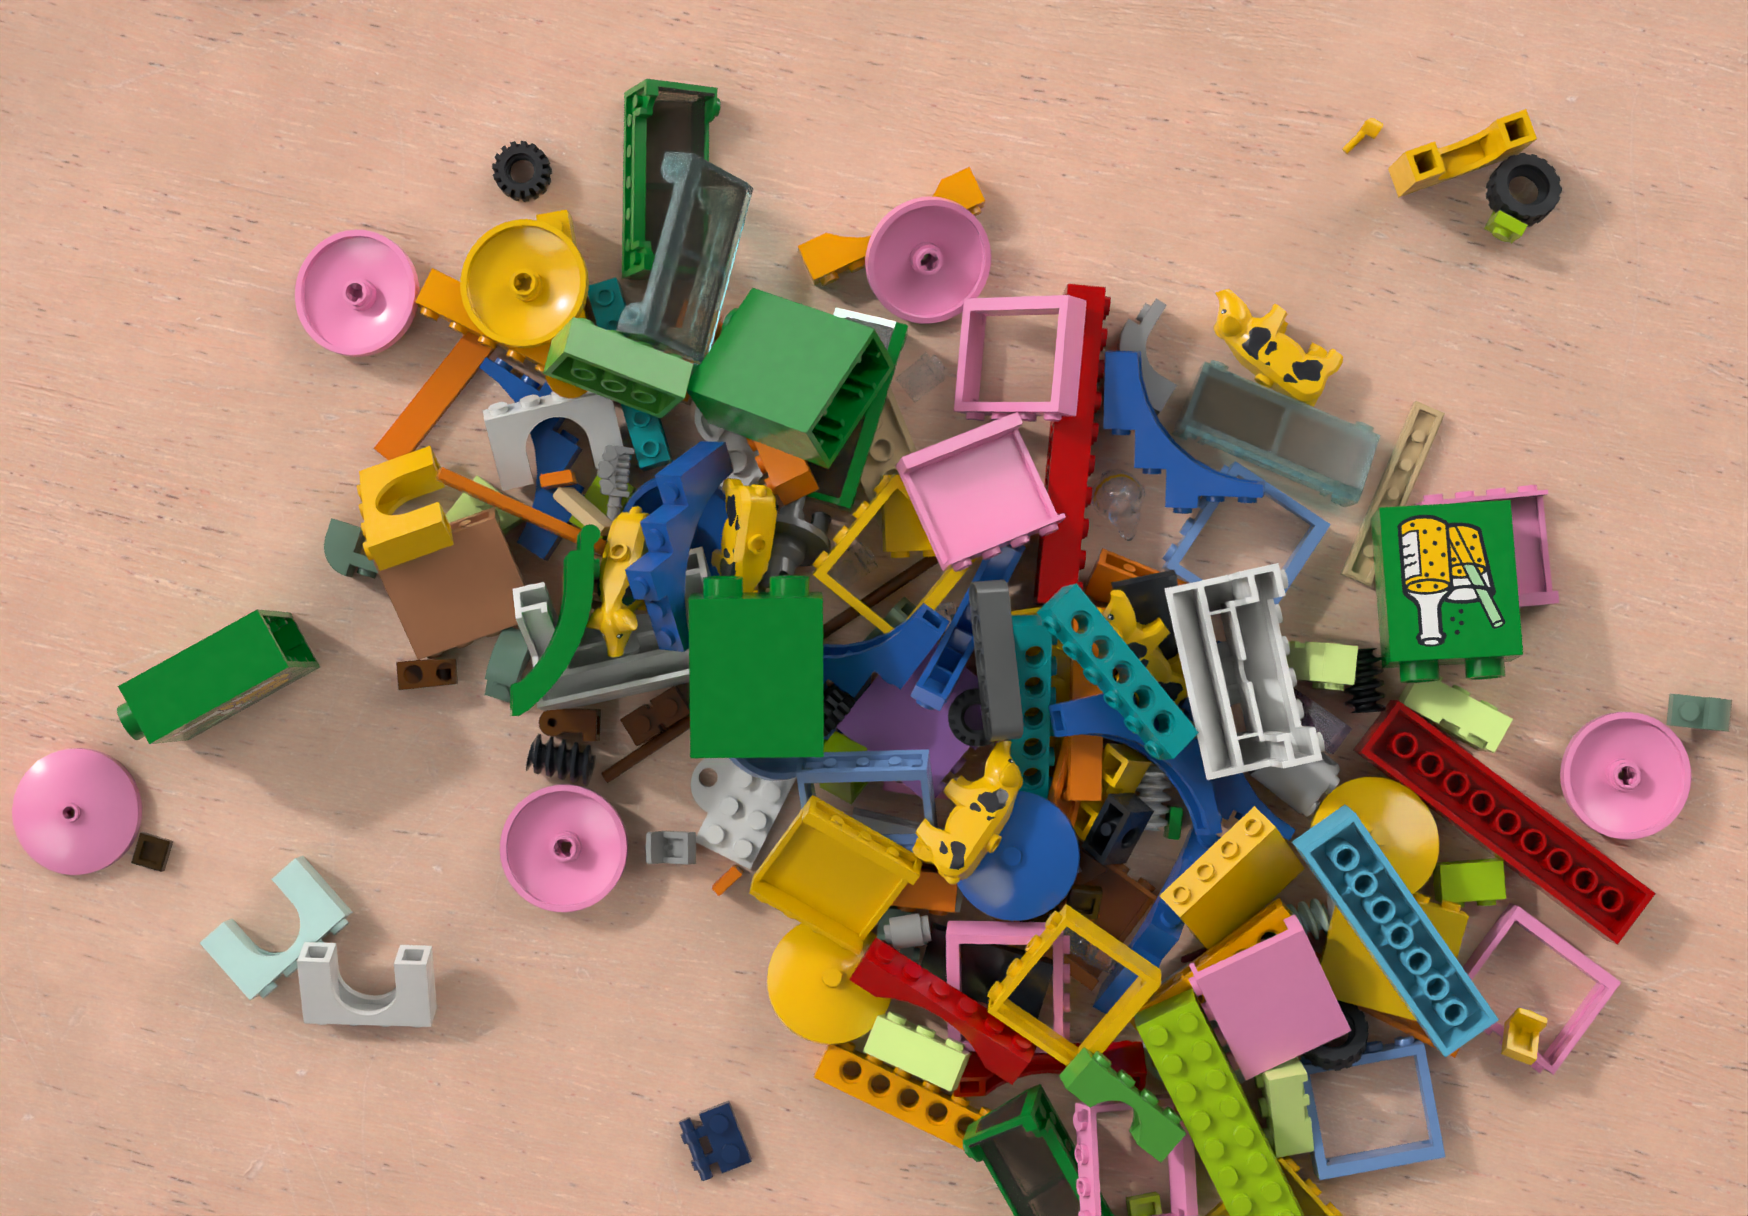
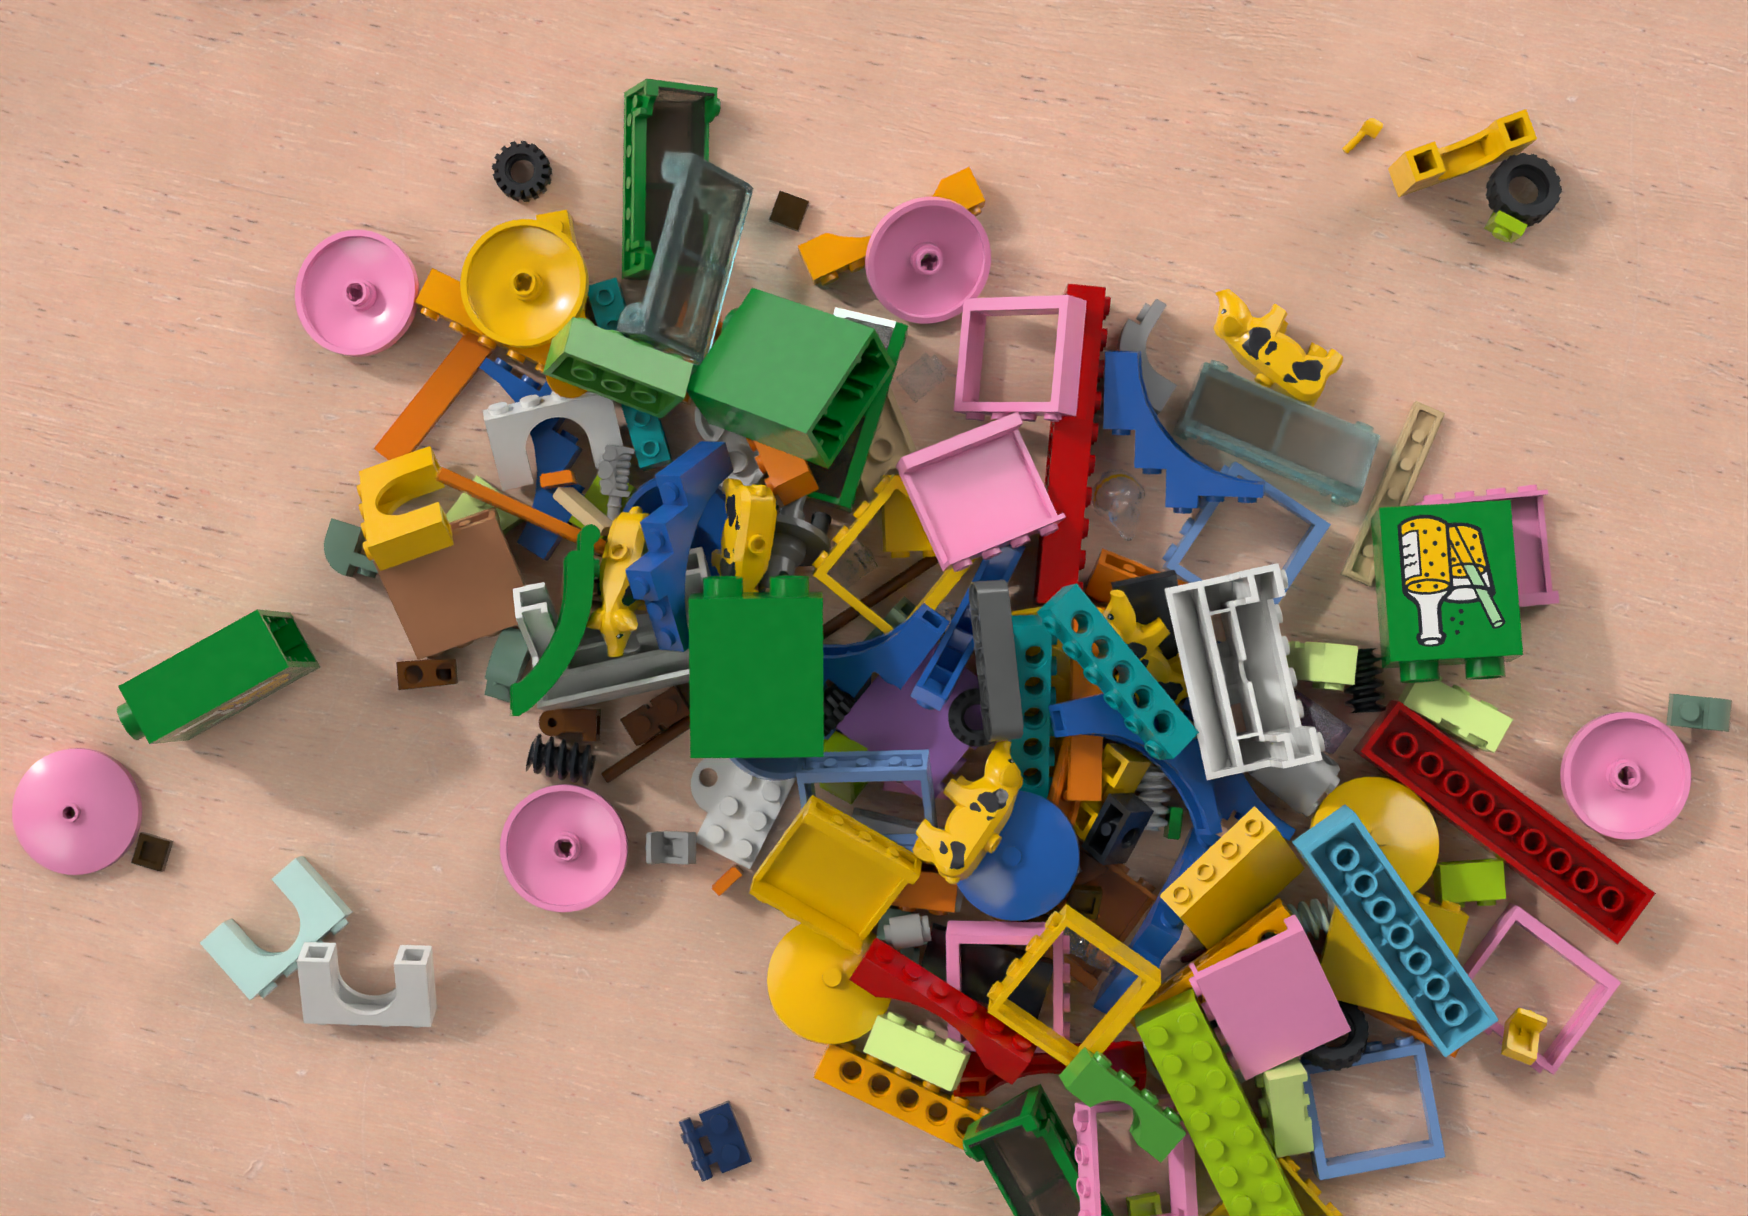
(789, 211): none -> dark brown tile

